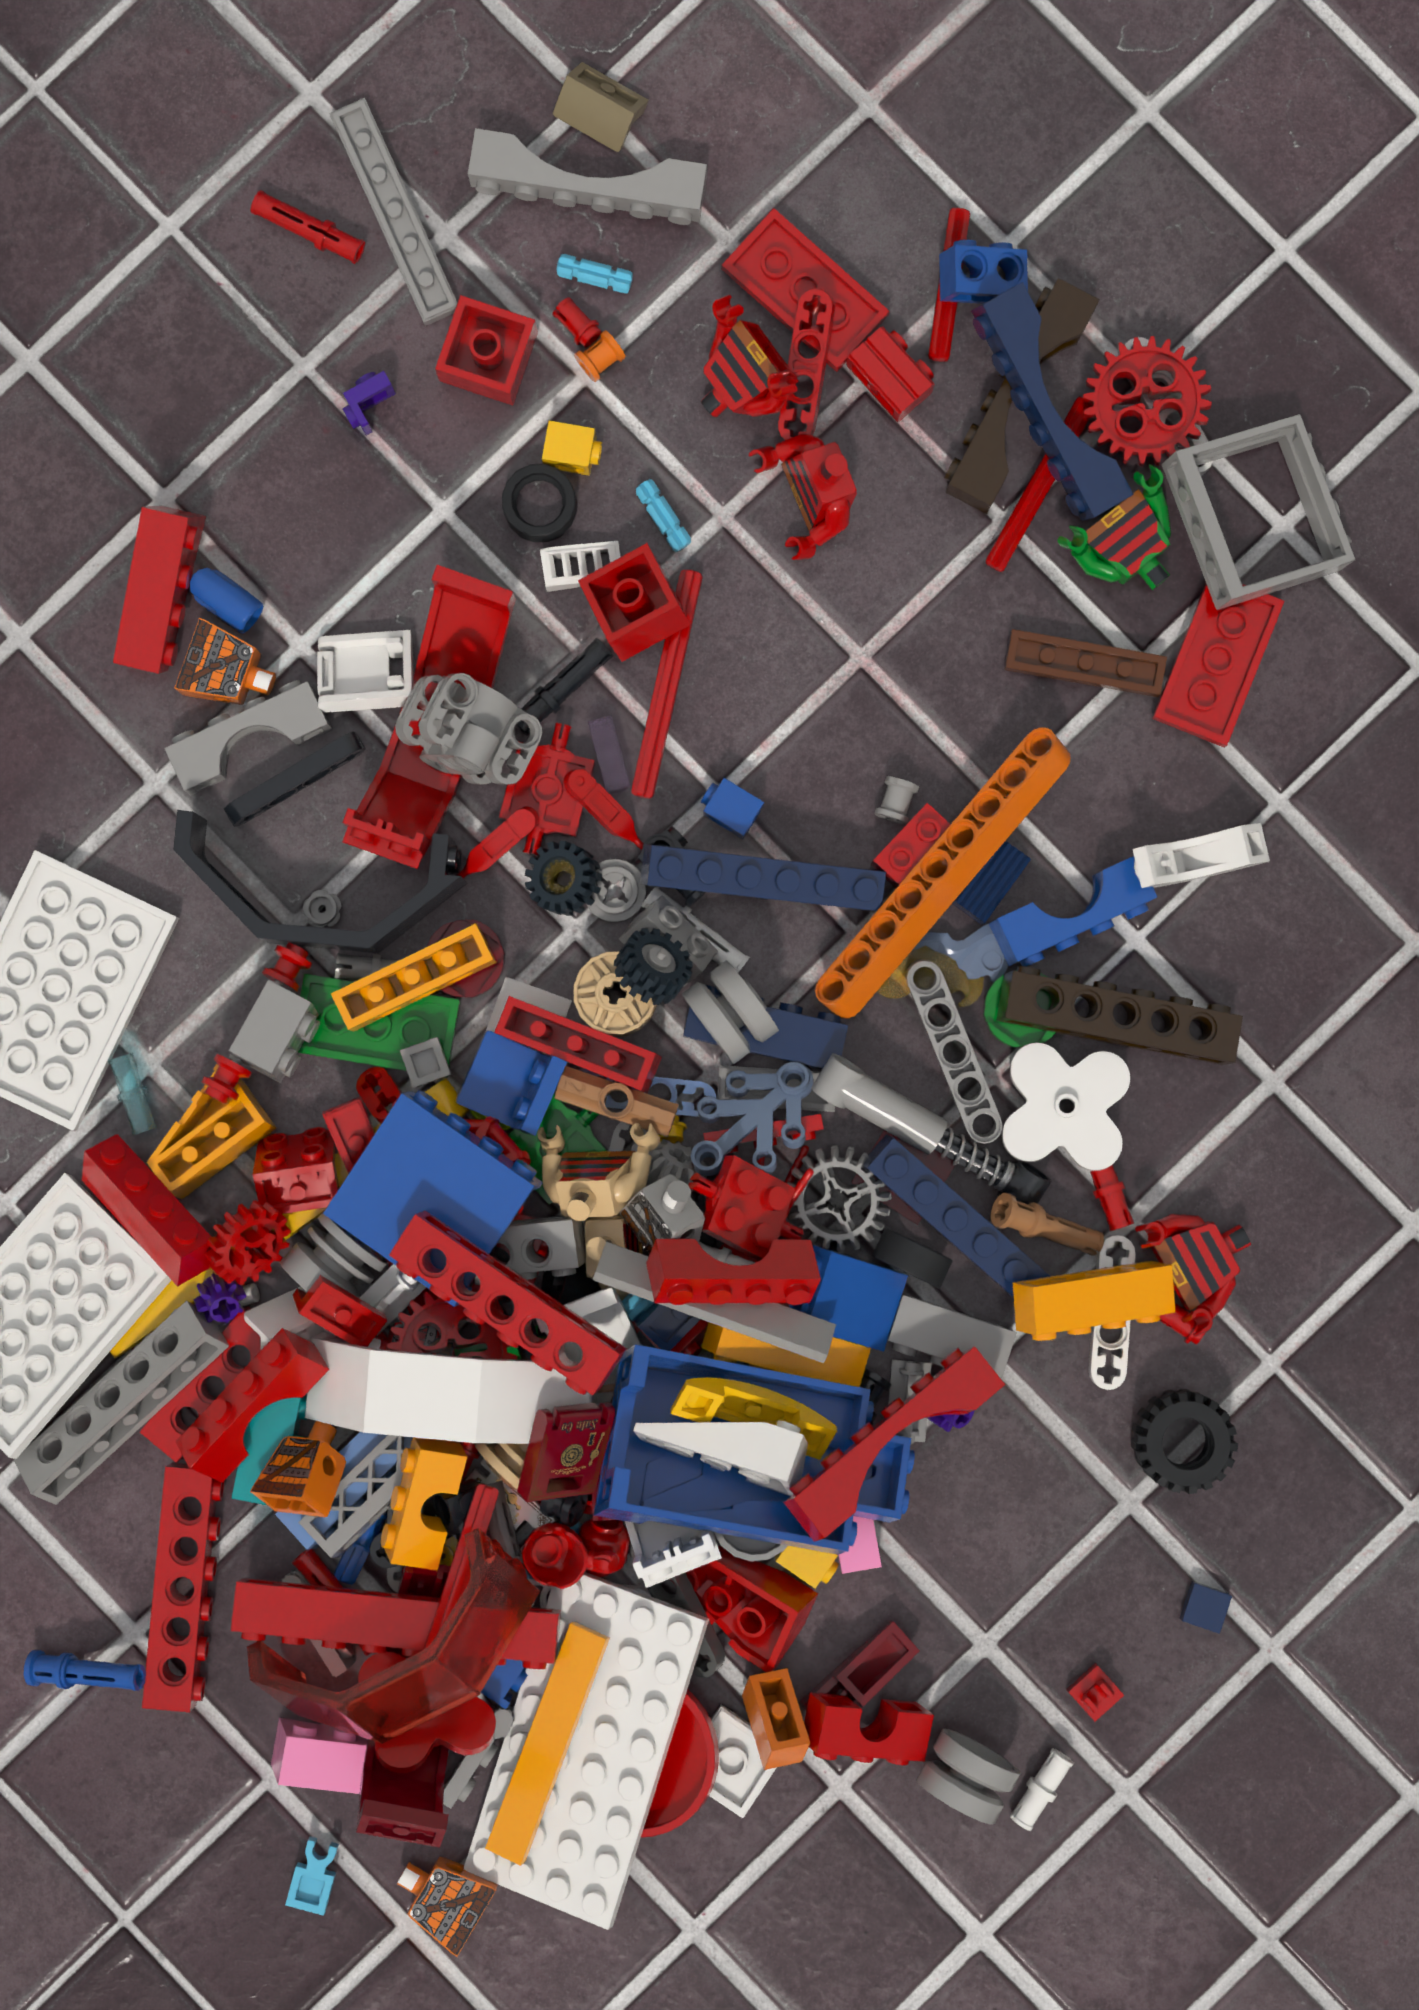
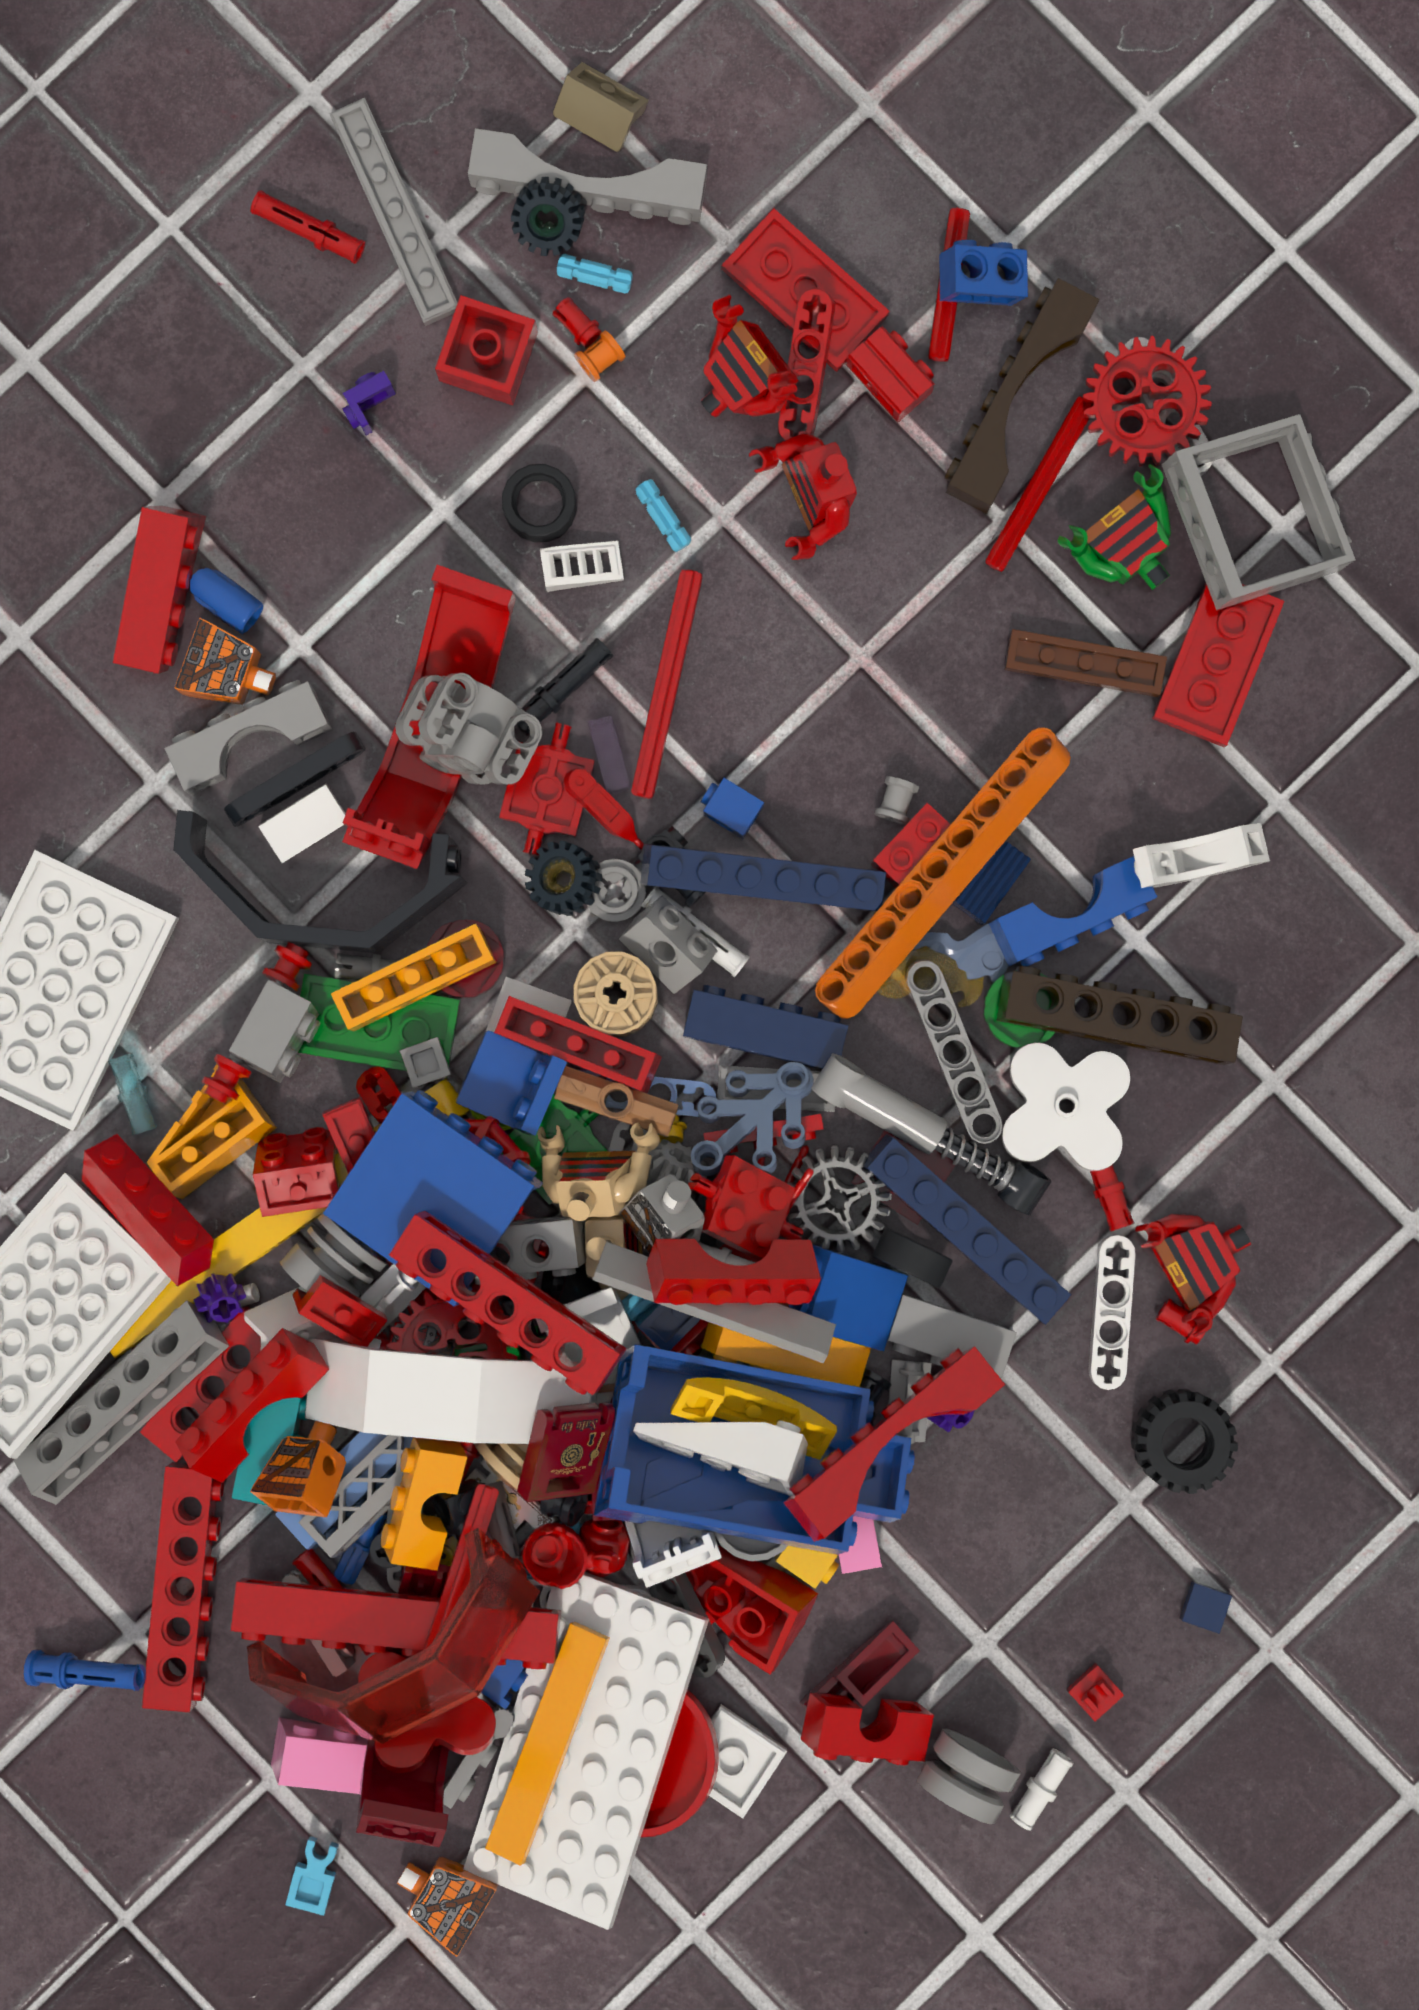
(247, 1242): red gear -> none
(303, 823): none -> white hinge
(322, 898): light grey plate -> none
(356, 671): white container -> none
(501, 840): red piece -> none
(548, 198): none -> black bush
(571, 448): yellow brick -> none
(634, 602): red brick -> none
(653, 966): black wheel -> none
(735, 1008): light grey wheel -> none
(775, 1719): orange brick -> none
(1012, 331): dark blue arch -> none
(1033, 1221): medium nougat pin -> none
(1093, 1299): light orange brick -> none

